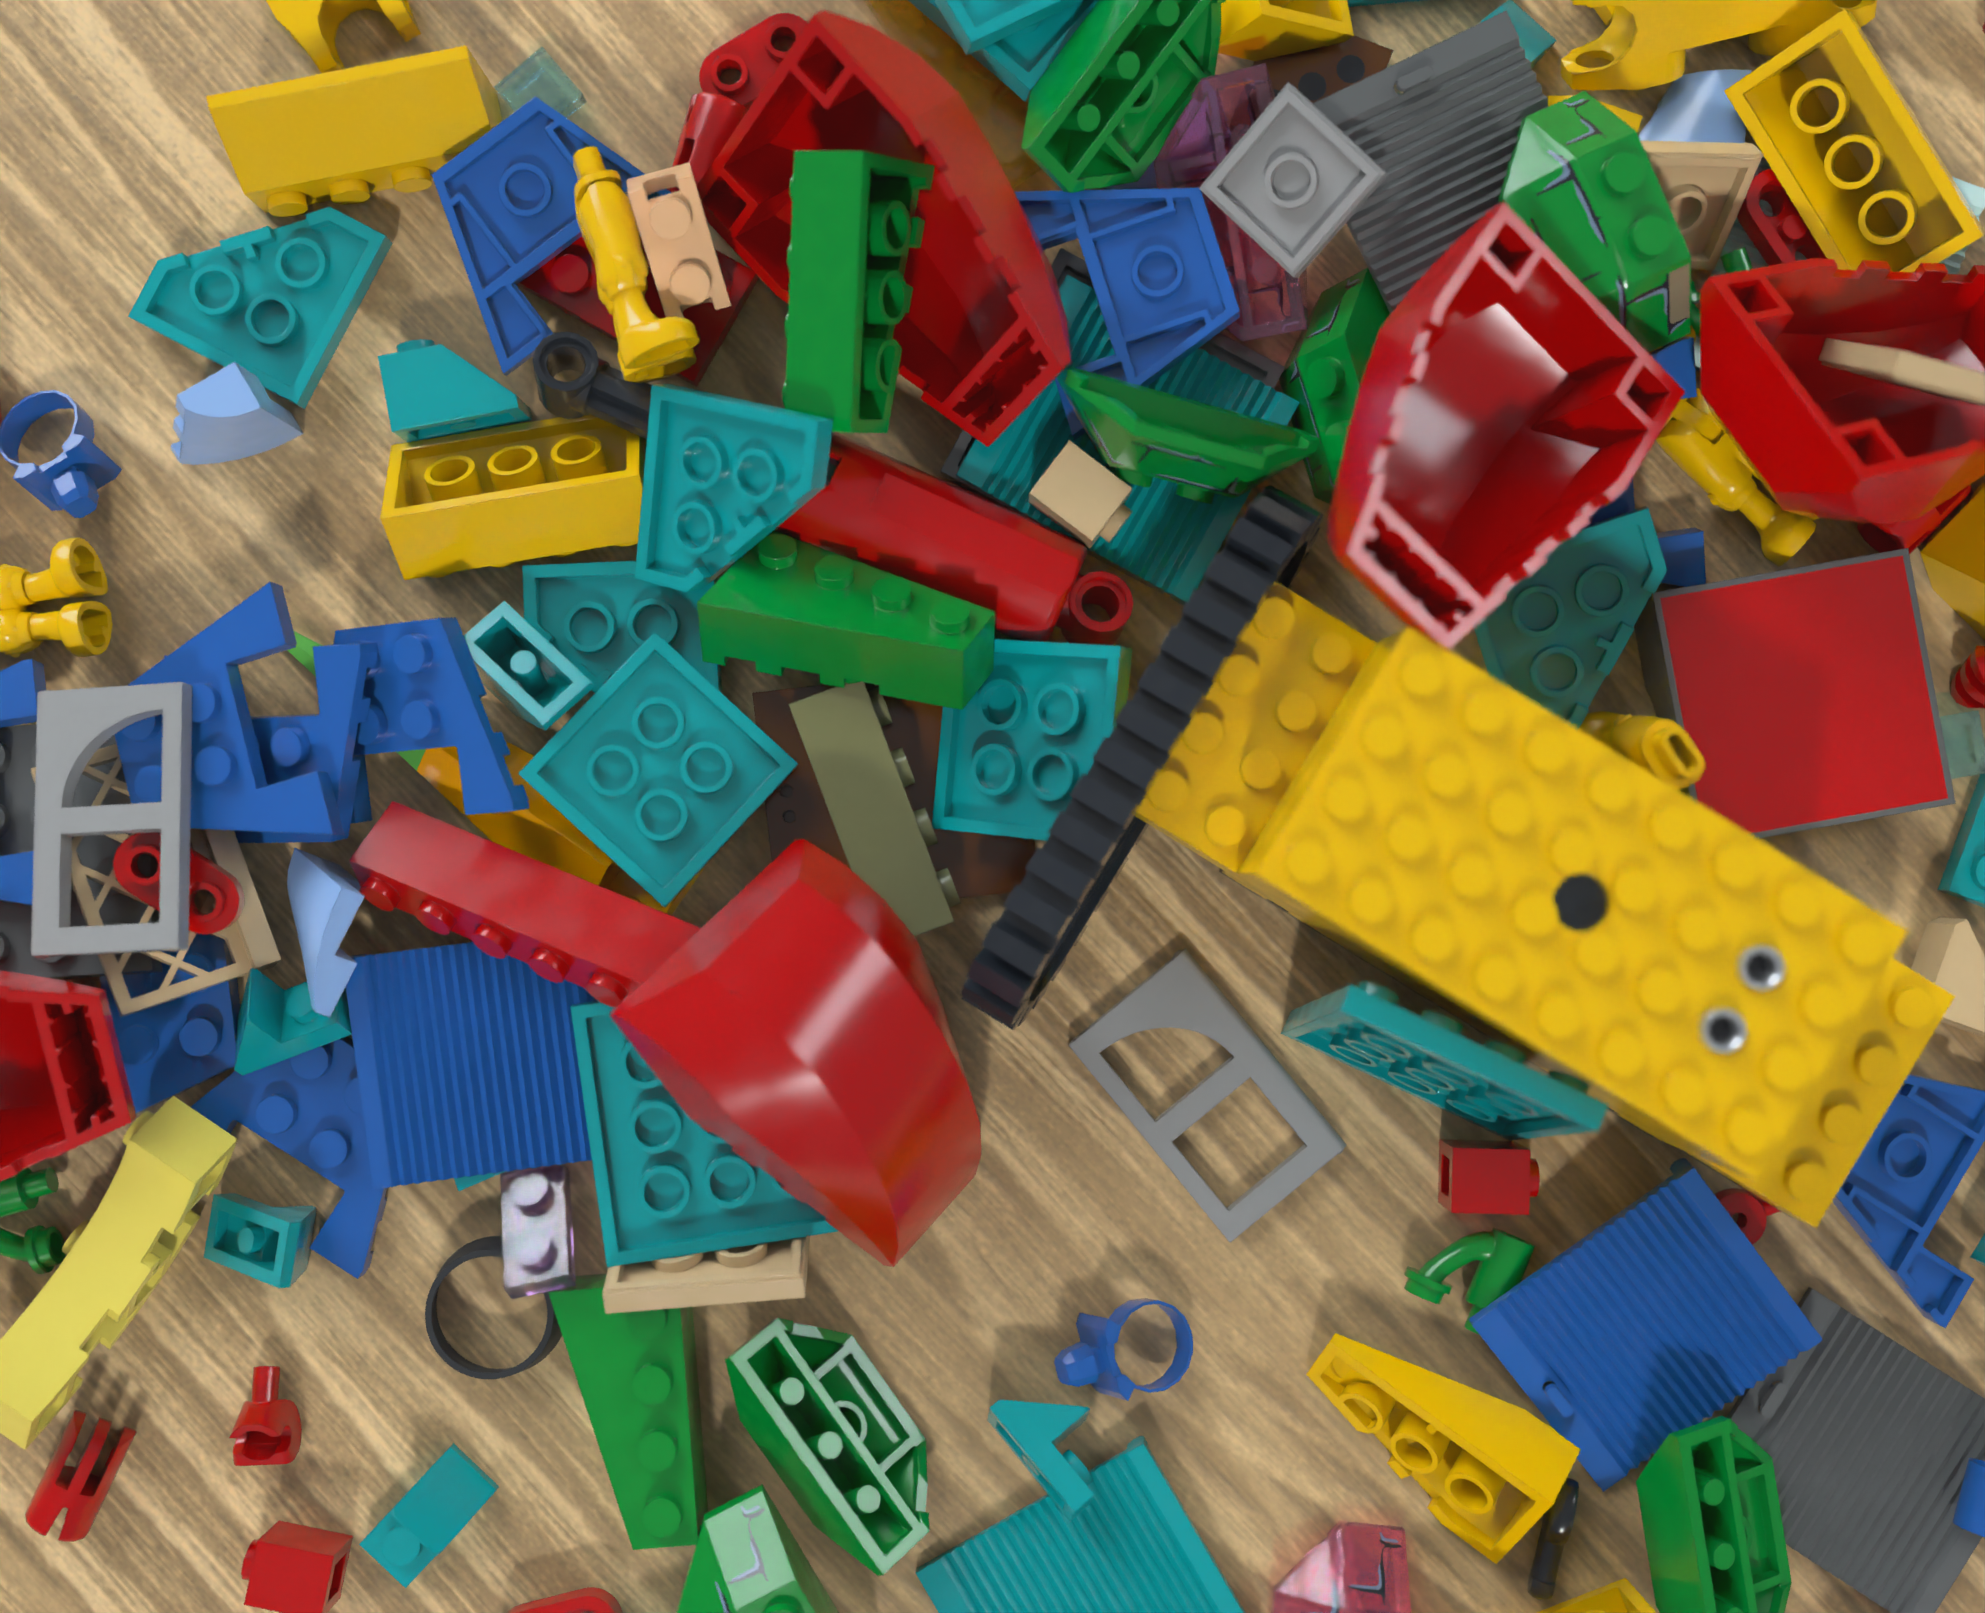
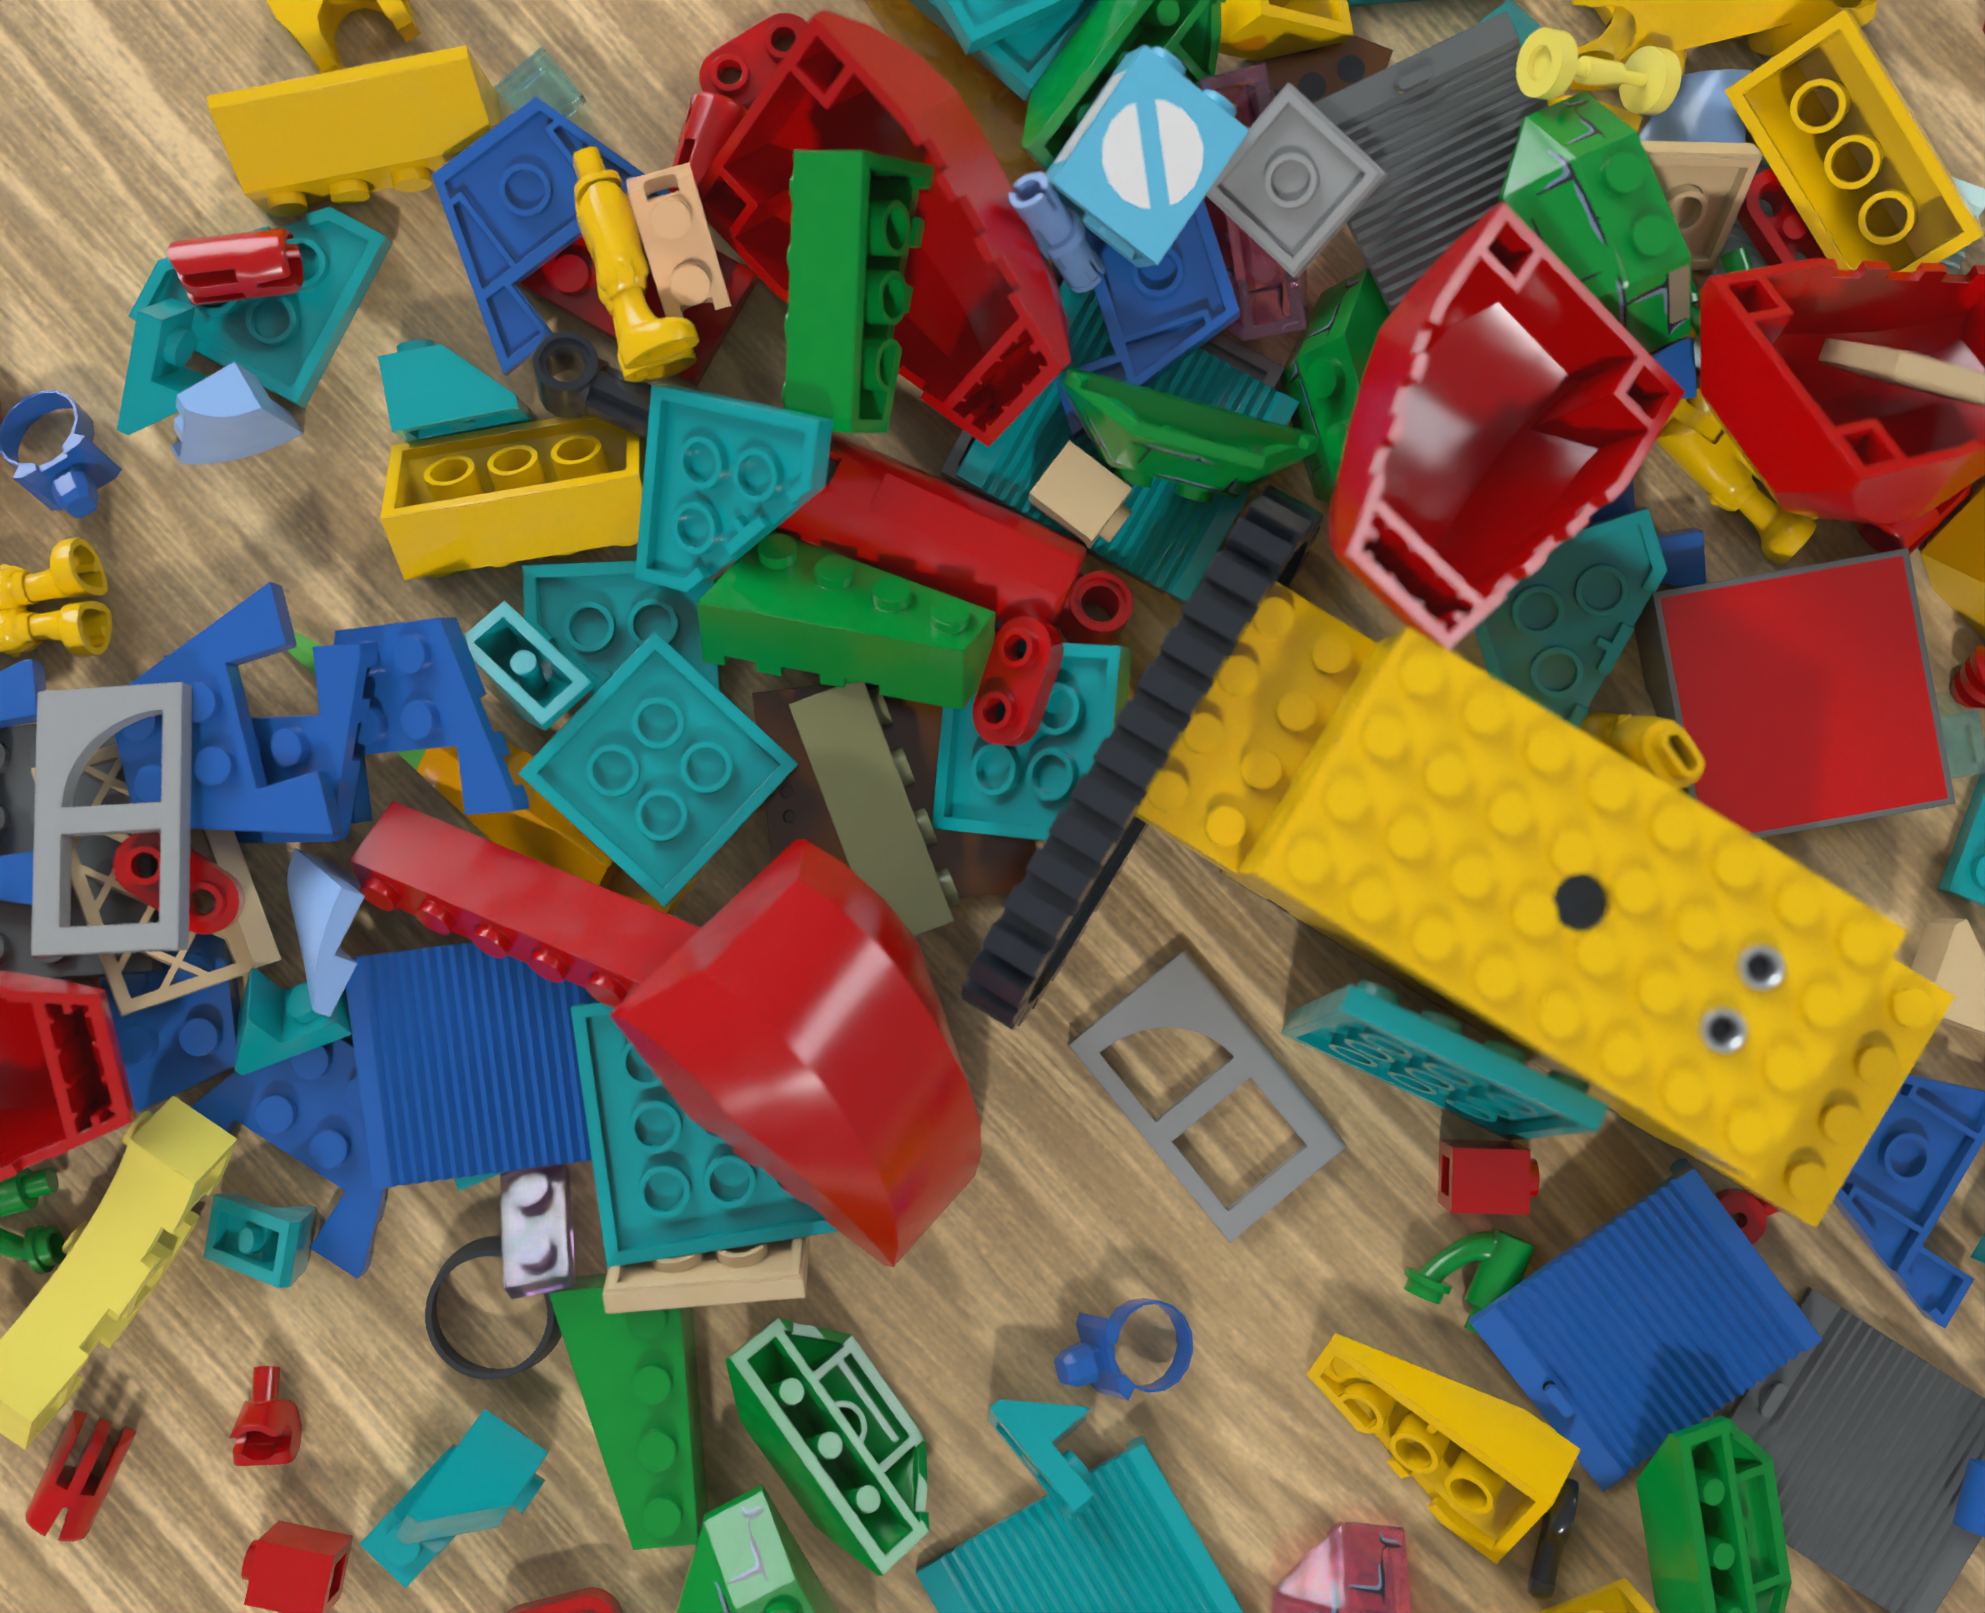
(156, 364): none -> teal slope
(237, 266): none -> red arm
(477, 1483): none -> teal slope
(1019, 684): none -> red plate
(1057, 232): none -> medium blue pin
(1145, 155): none -> medium azure brick
(1551, 63): none -> light yellow wheel

